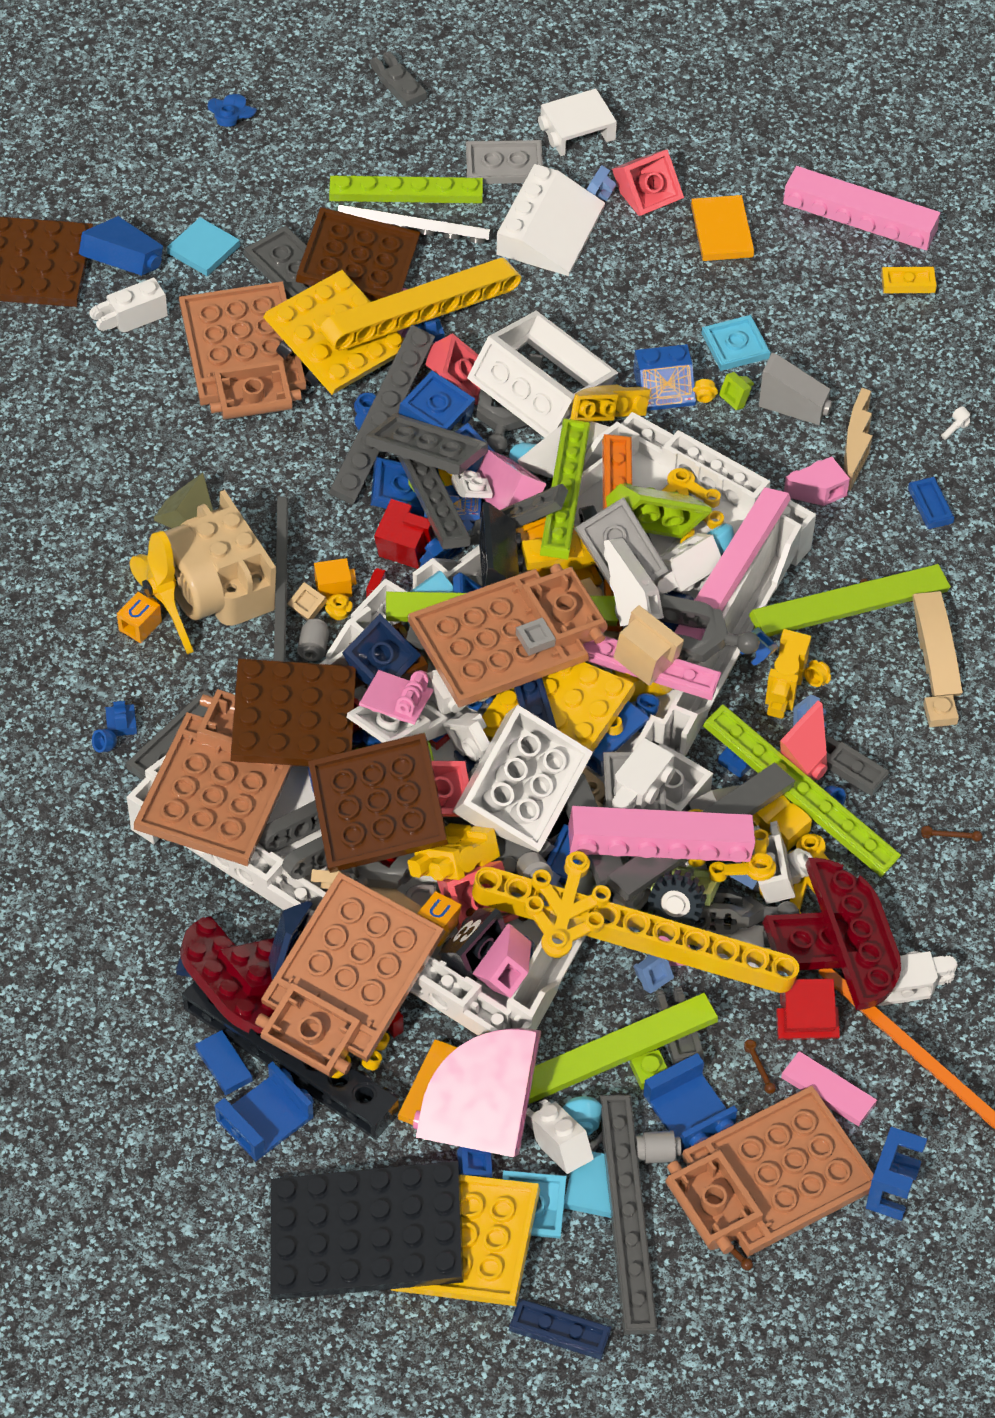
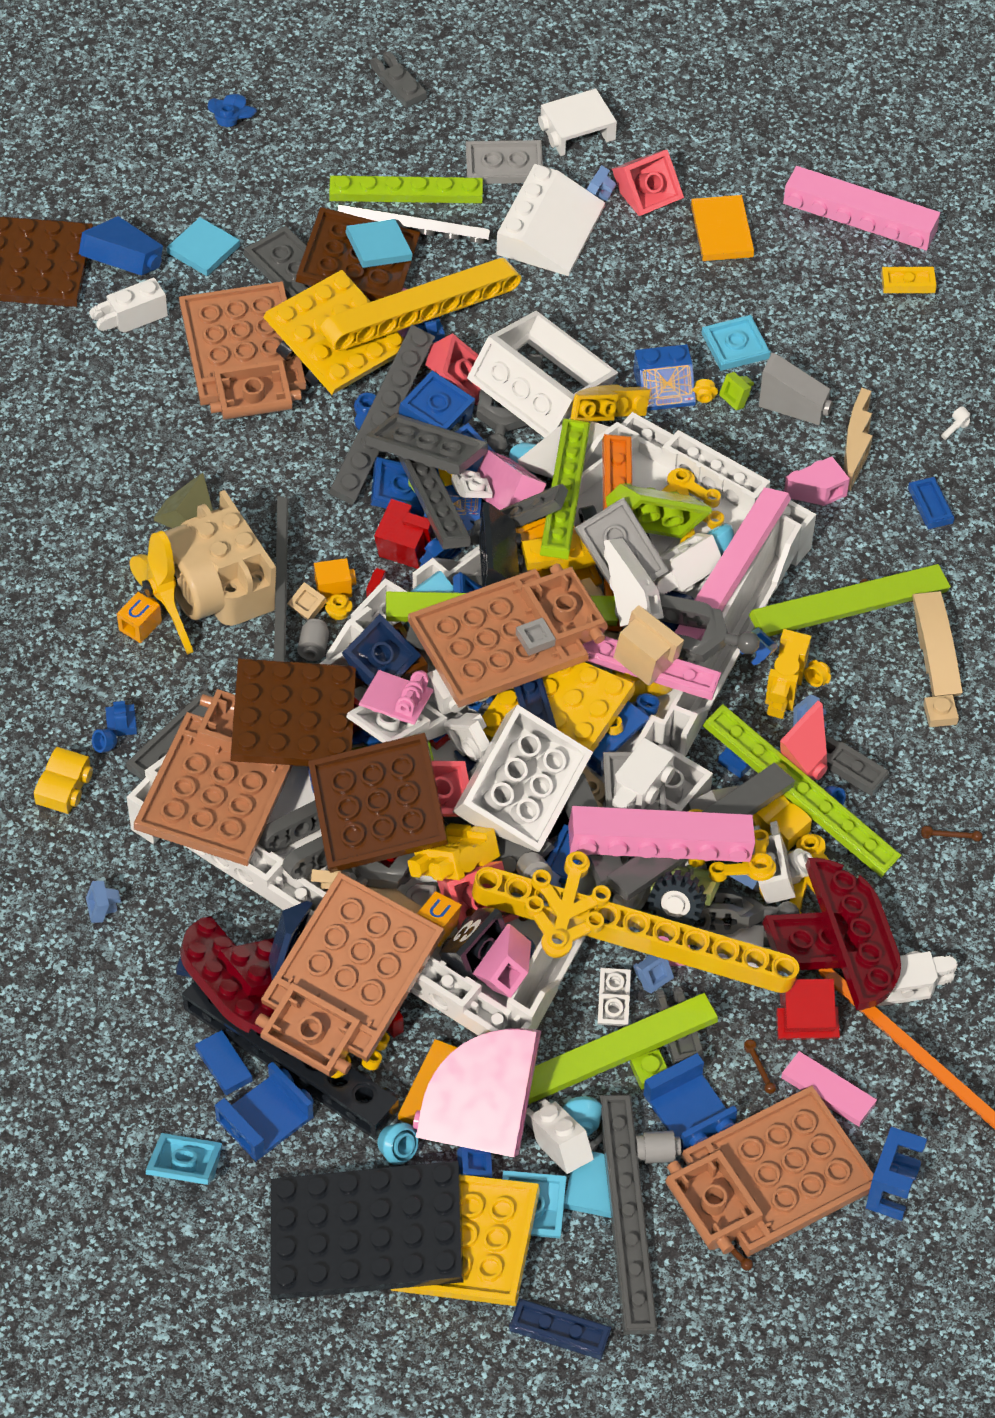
(62, 780): none -> yellow brick
(101, 901): none -> medium blue tile
(184, 1159): none -> medium azure slope
(378, 243): none -> medium azure tile
(398, 1143): none -> medium azure cone
(614, 997): none -> white slope

